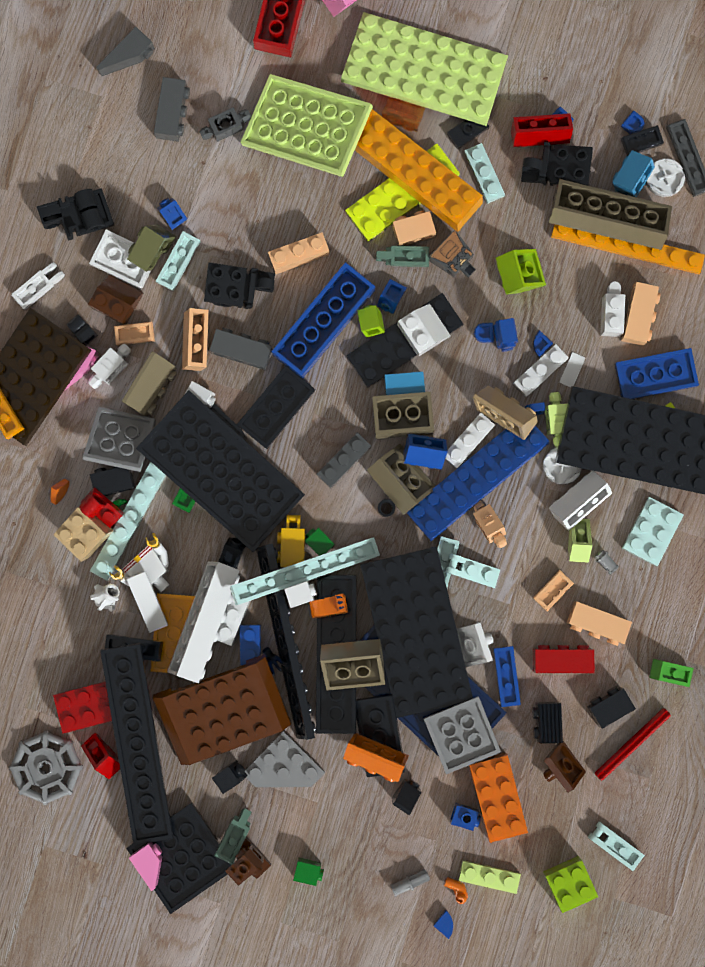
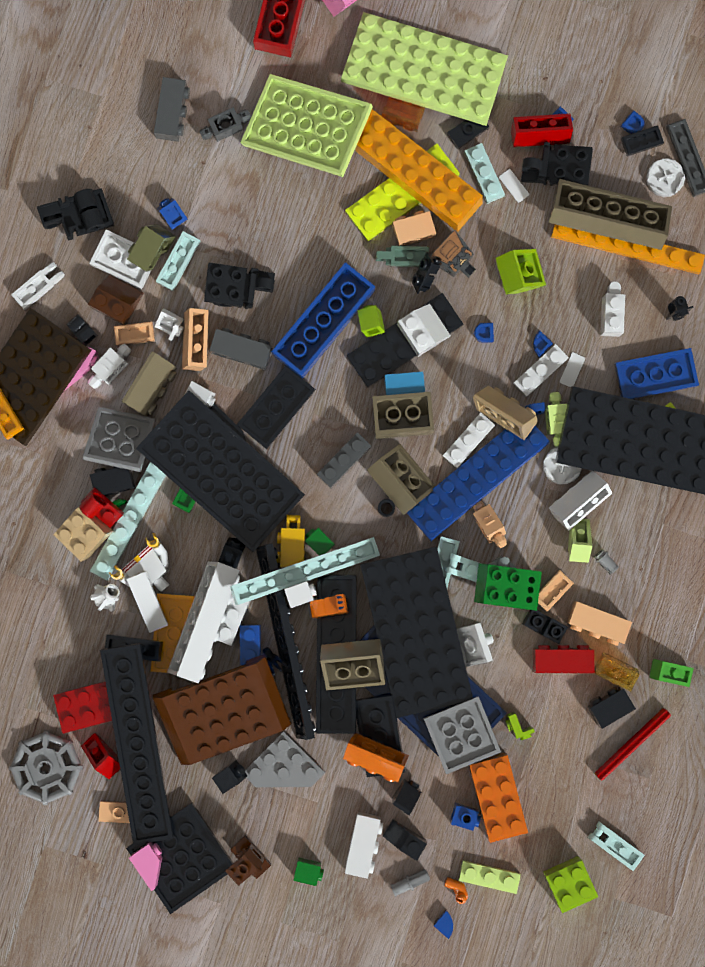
(59, 490): orange tile -> none
(113, 812): none -> light nougat plate
(128, 52): dark grey slope -> none
(170, 323): none -> white bracket
(234, 837): sand green hinge -> none
(299, 253): light nougat brick -> none
(363, 845): none -> white brick
(391, 296): blue bracket -> none
(405, 839): none -> black slope
(422, 279): none -> black hinge
(425, 451): blue brick -> none
(505, 334): blue brick -> none
(506, 585): none -> green piece
(506, 676): blue plate -> none
(513, 725): none -> lime bracket
(514, 185): none -> white sticker
(545, 625): none -> black slope
(548, 722): black brick -> none
(564, 767): reddish brown tile -> none
(616, 671): none -> clear yellow brick
(633, 174): dark azure brick -> none
(640, 313): light nougat brick -> none
(652, 531): light aqua plate -> none
(678, 308): none -> black hinge

